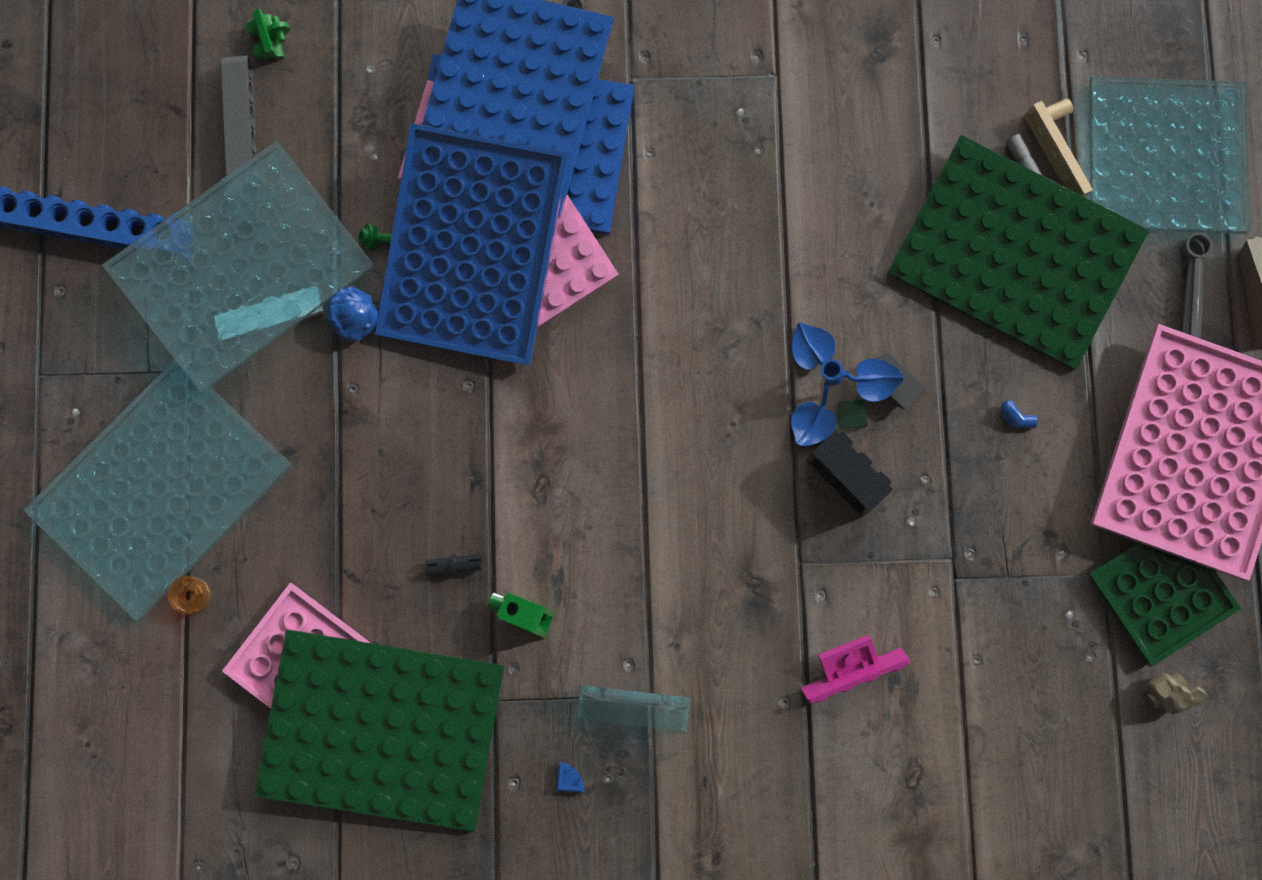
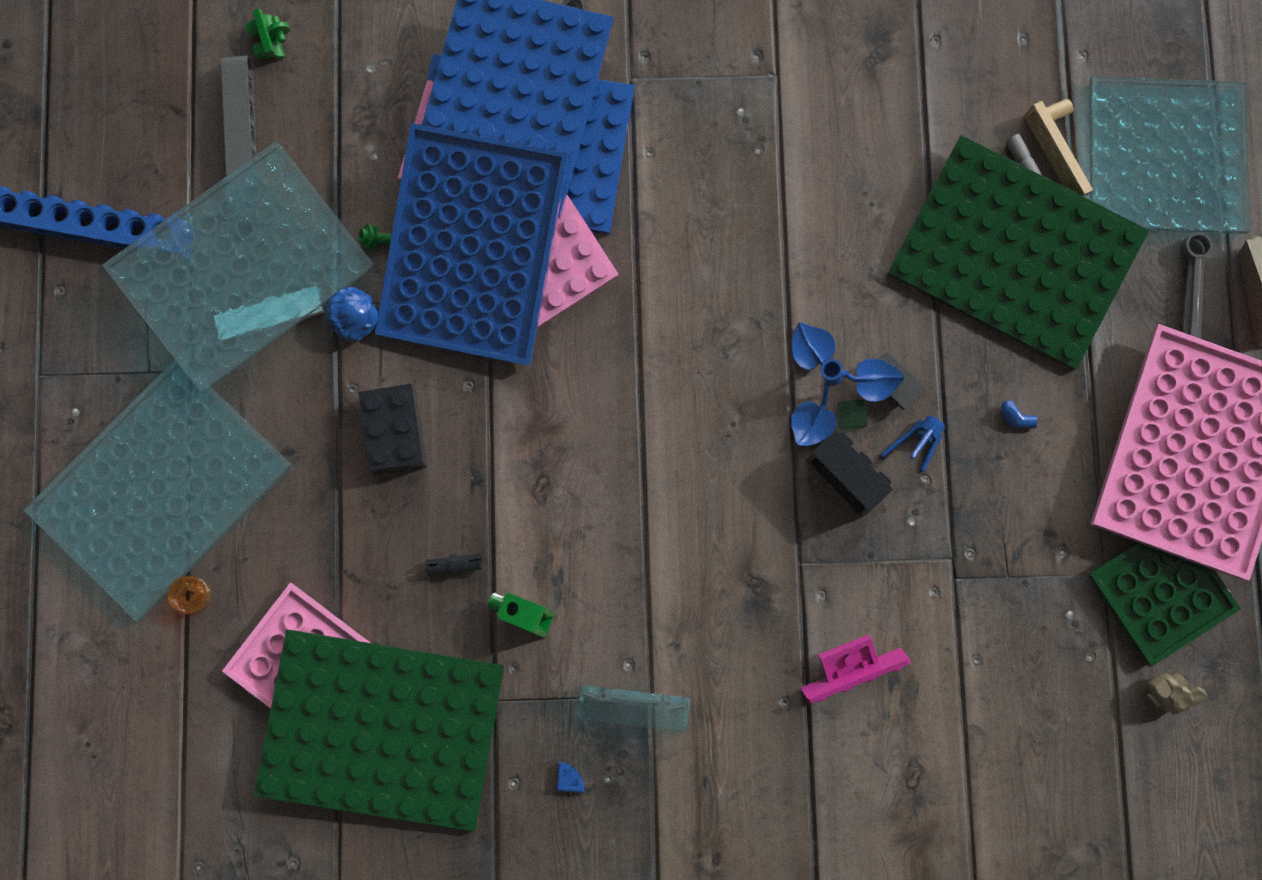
(392, 429): none -> black brick
(929, 431): none -> blue plant

